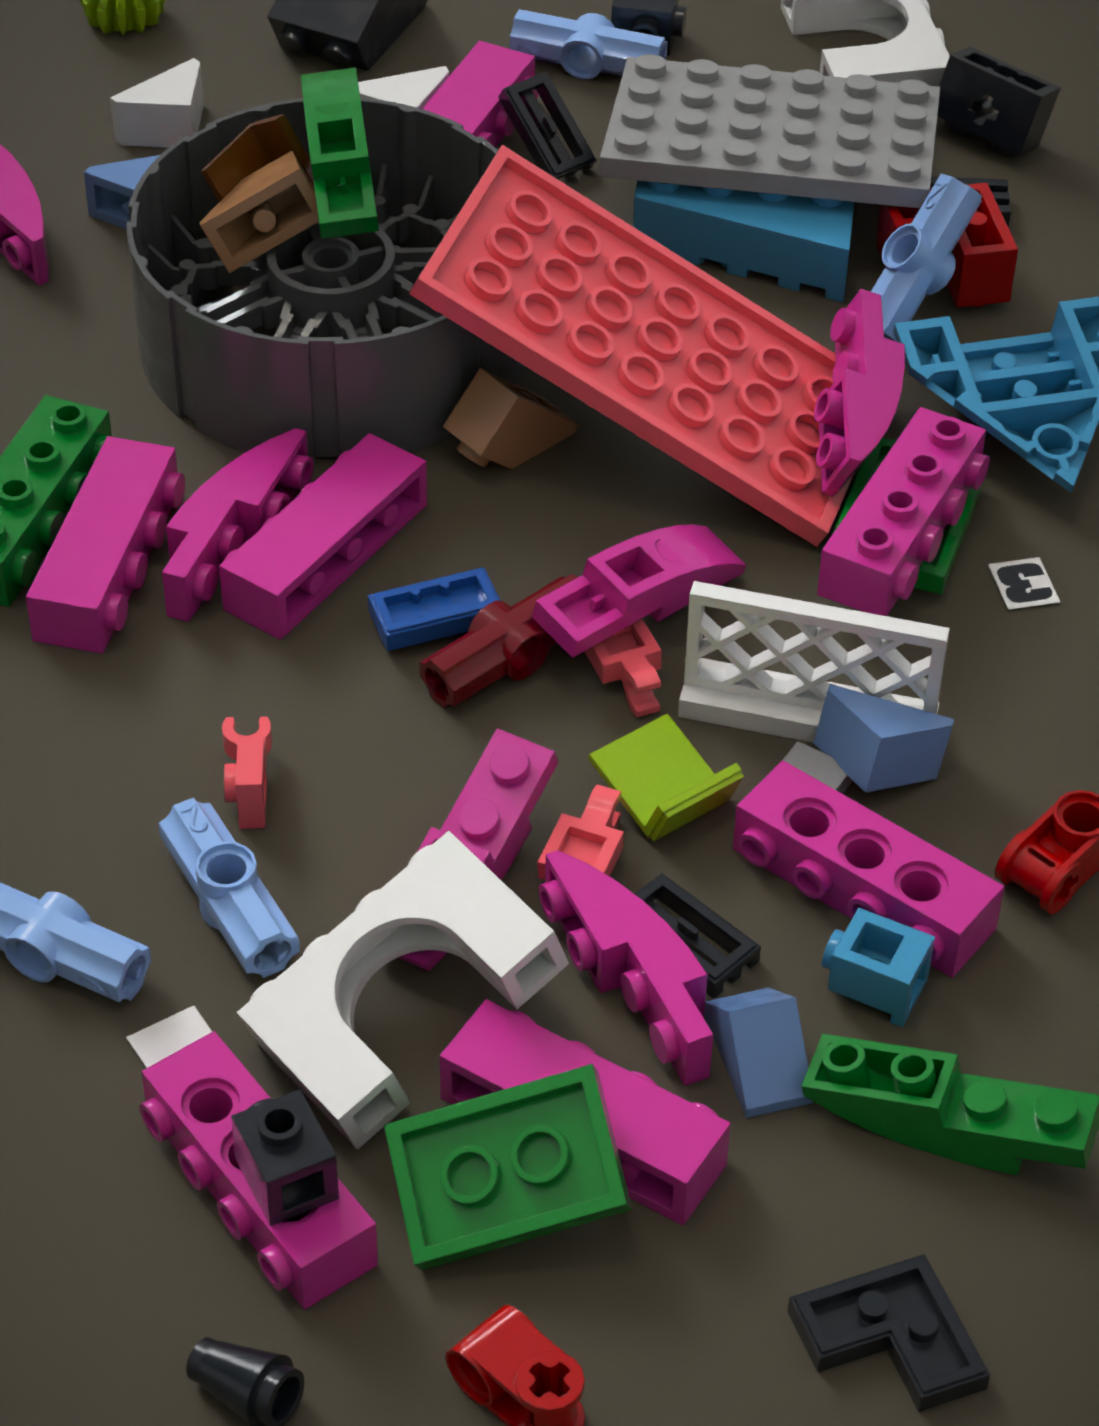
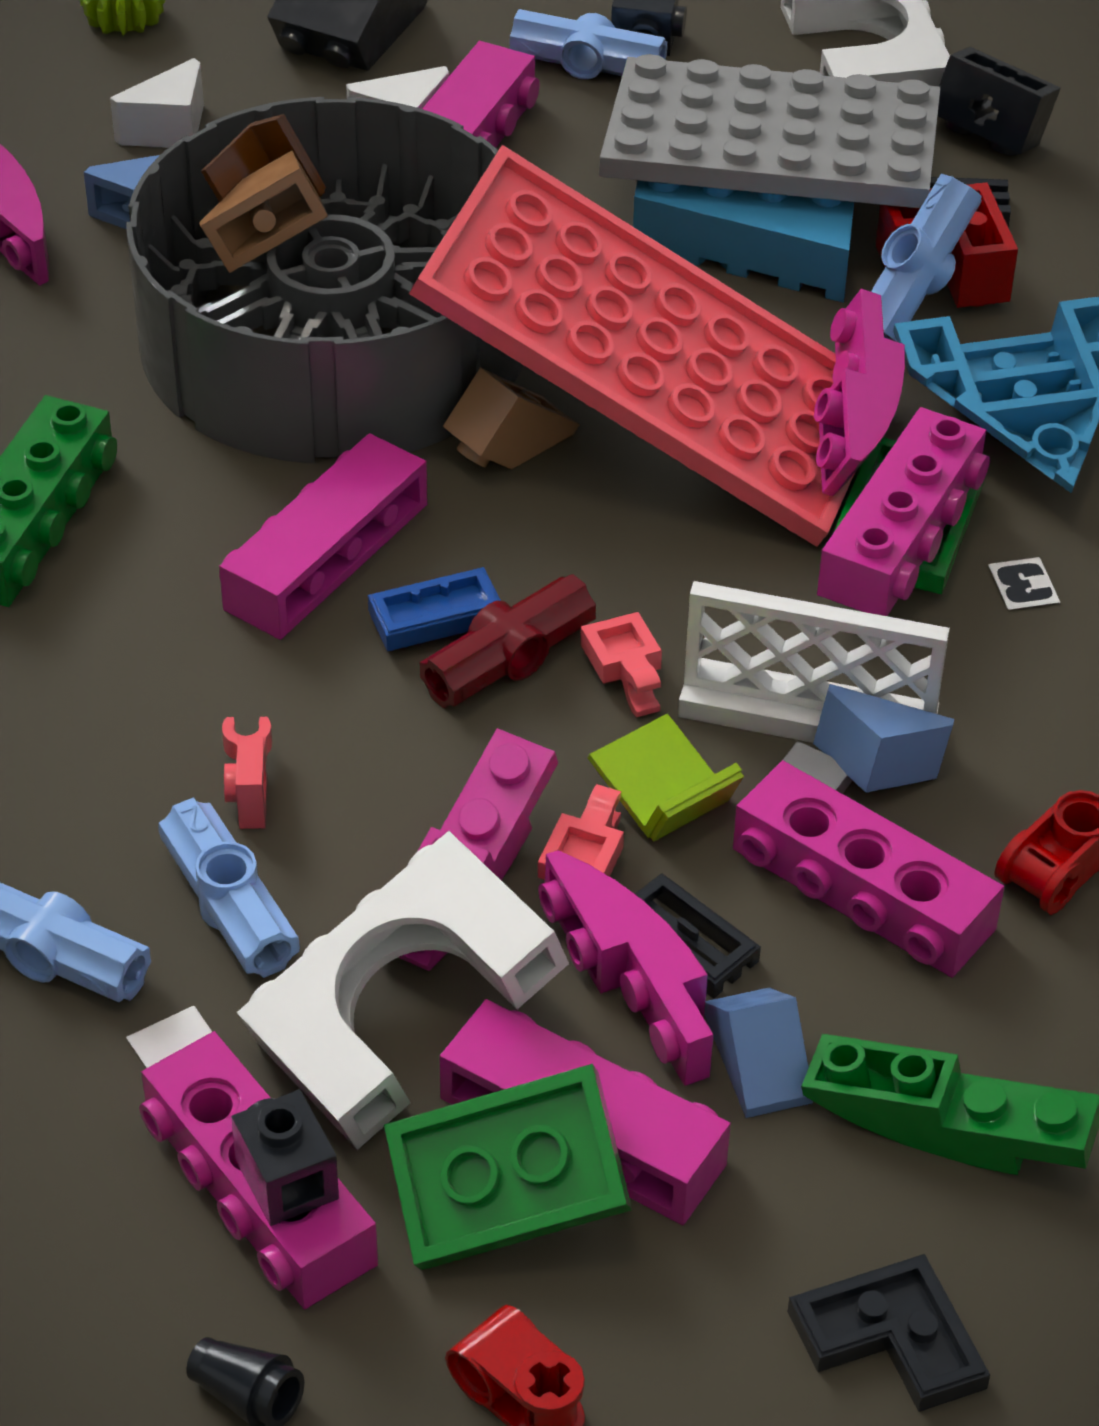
(105, 545): dark pink brick -> none
(227, 514): dark pink slope -> none
(339, 153): green slope -> none
(539, 130): black tile -> none
(632, 581): dark pink slope -> none
(879, 963): dark azure brick -> none

